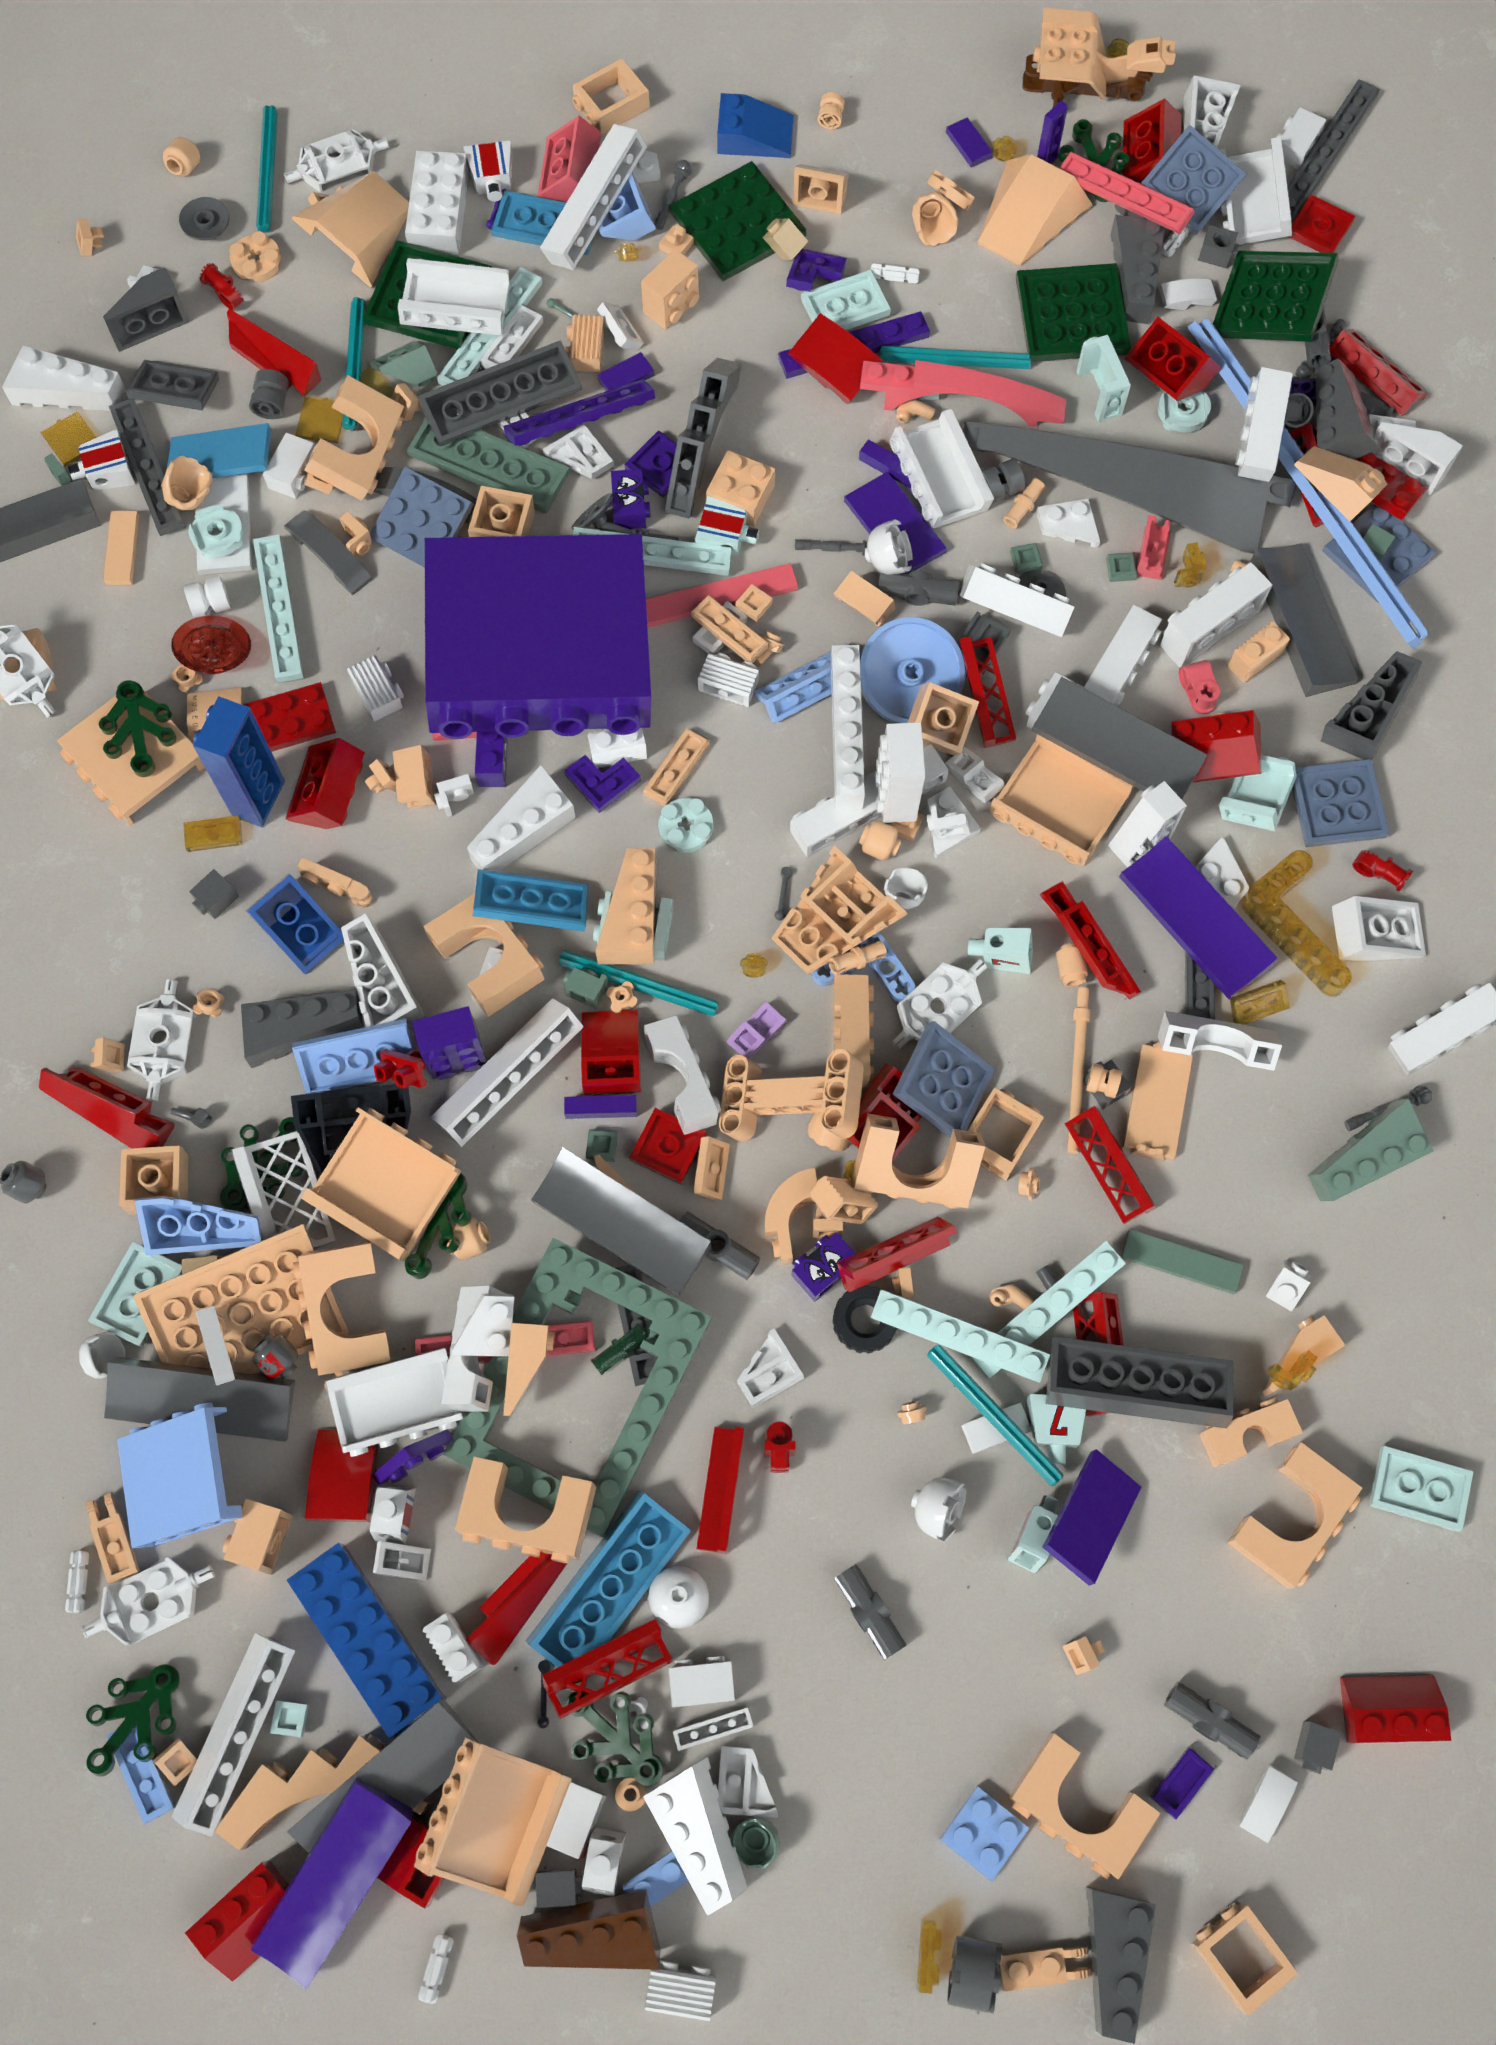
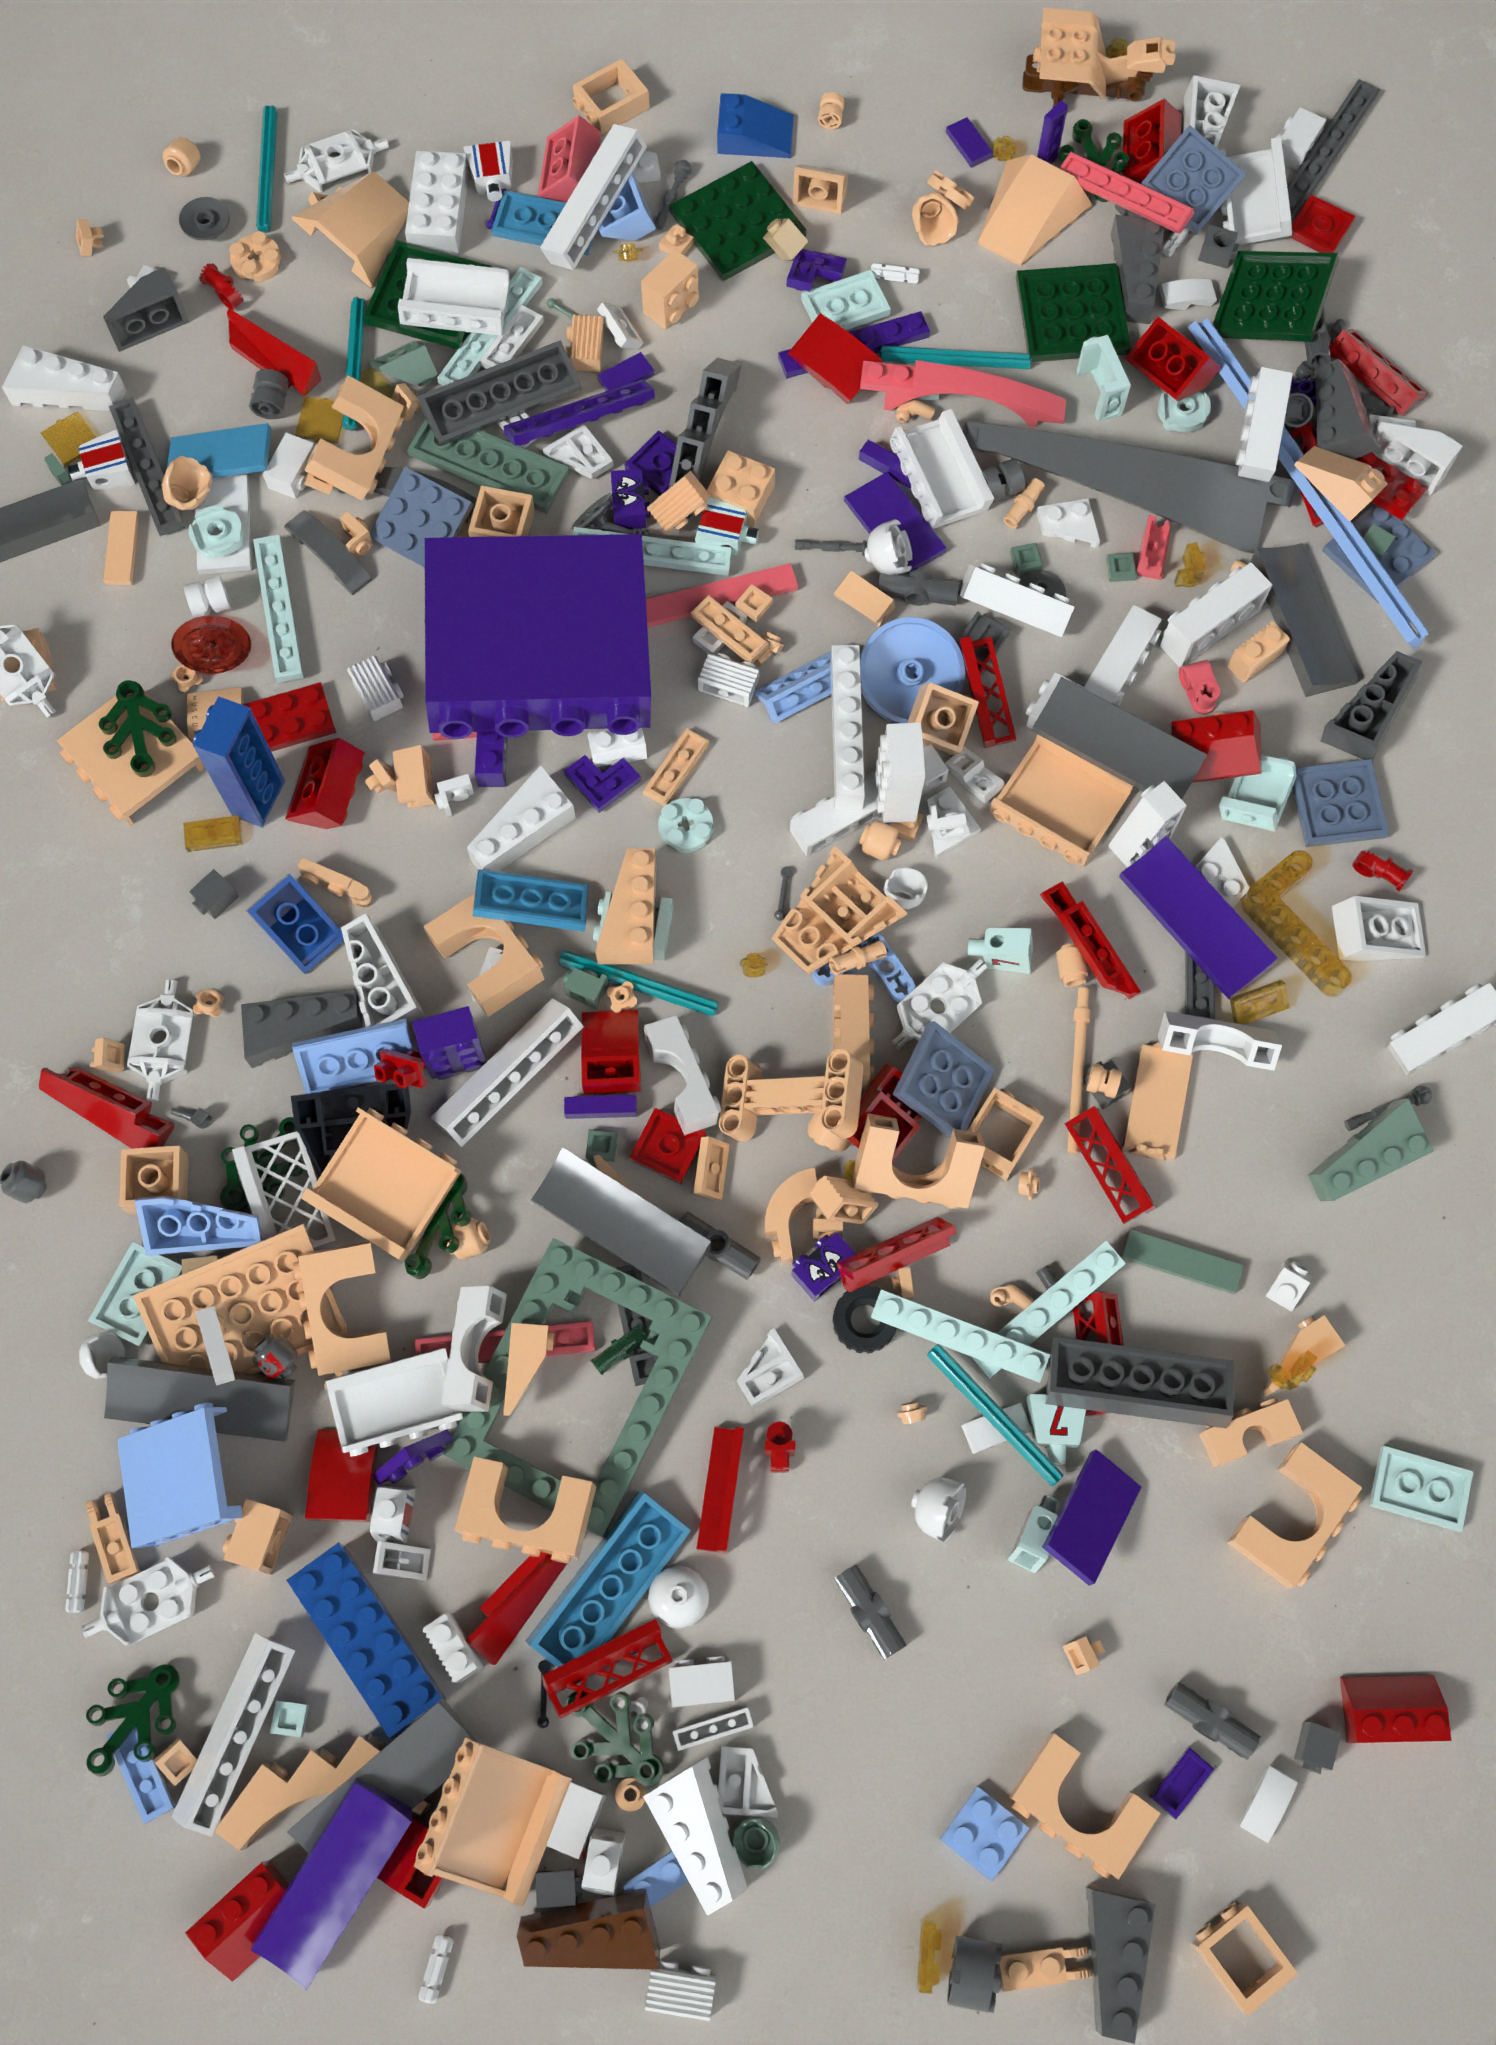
(173, 385): dark grey tile -> none
(488, 1328): white wing -> none
(678, 502): none -> light nougat brick
(756, 1031): lavender slope -> none

